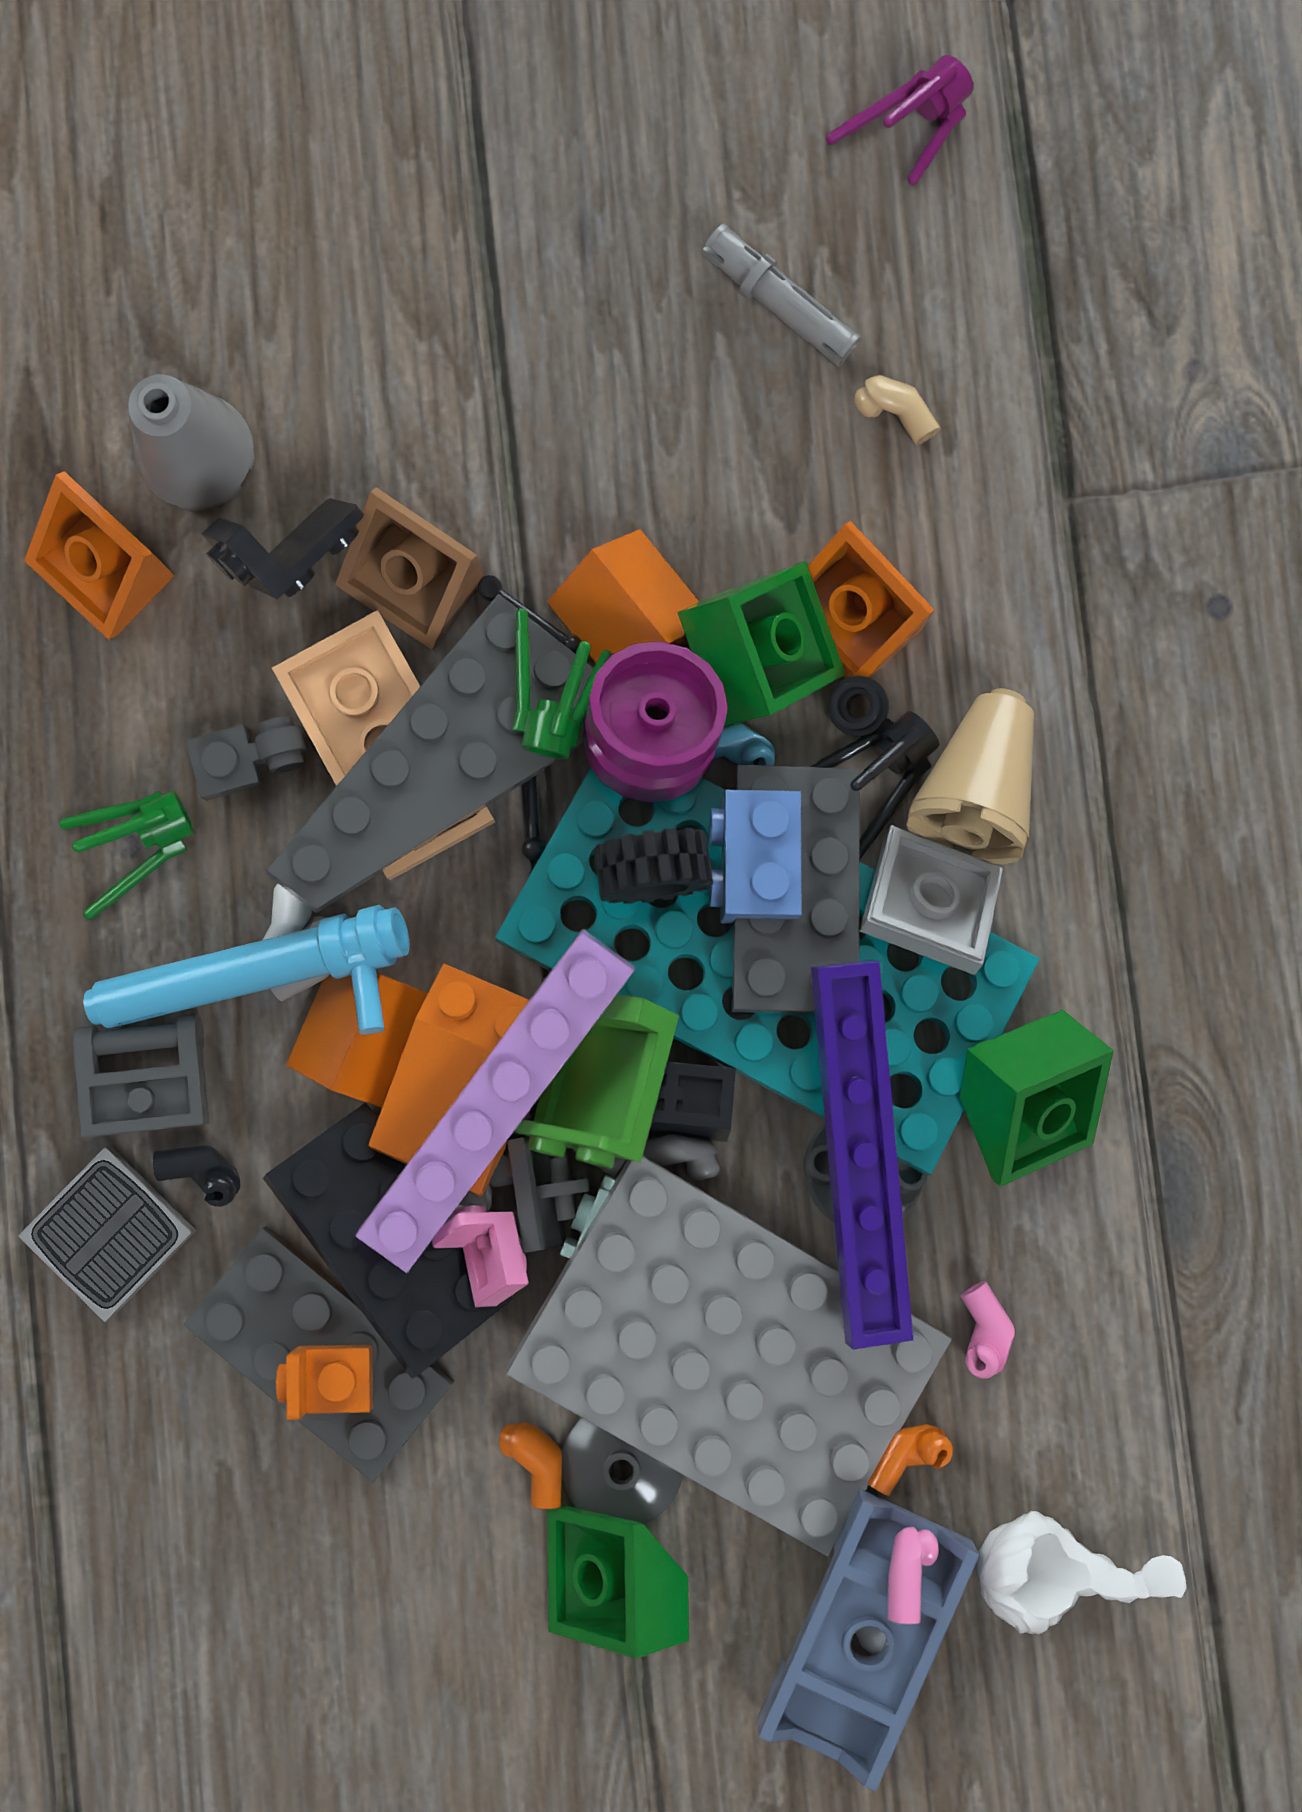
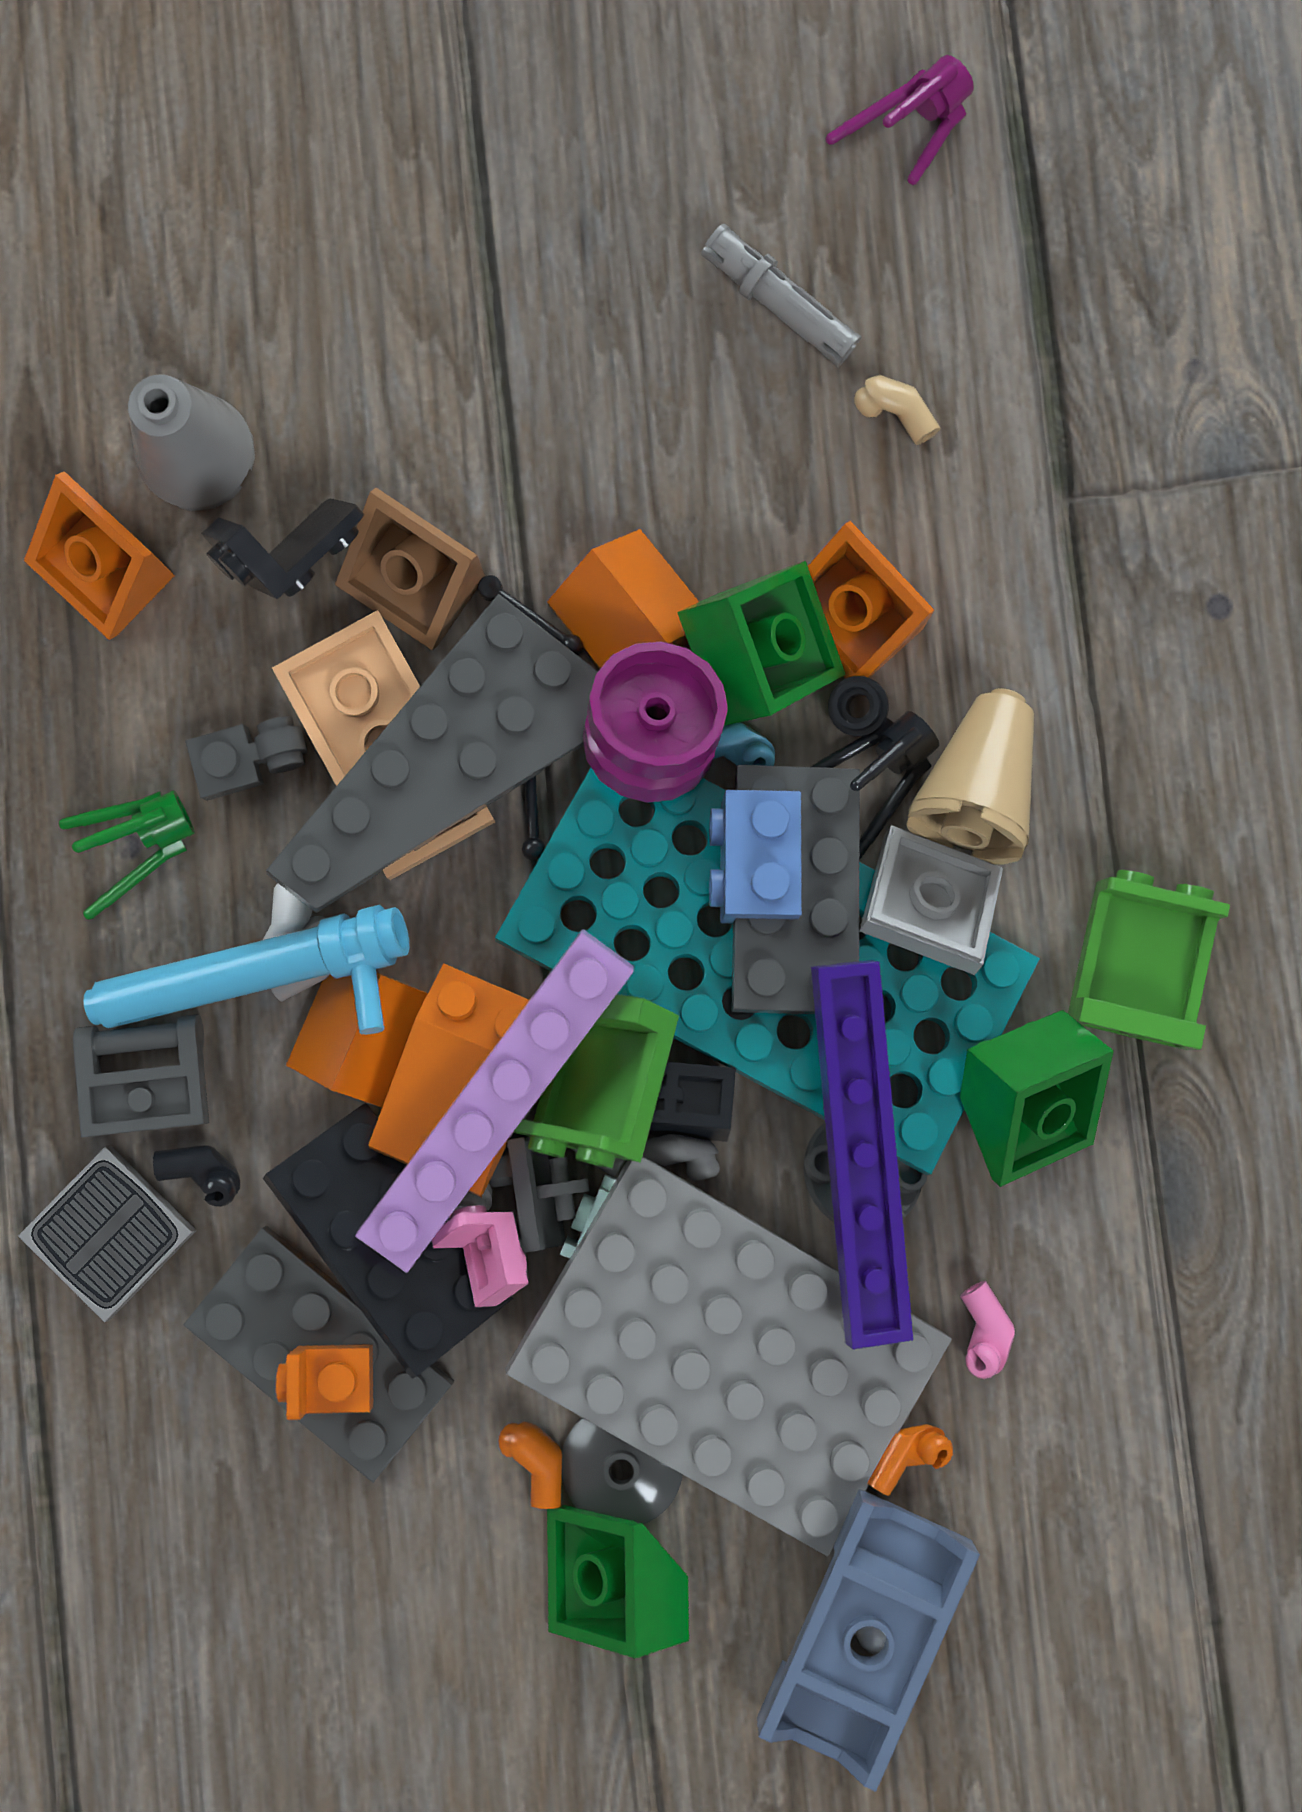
(553, 725): green plant -> none
(653, 866): black tyre -> none
(909, 1553): bright pink arm -> none
(1038, 1570): white hair -> none
(1146, 960): none -> bright green panel

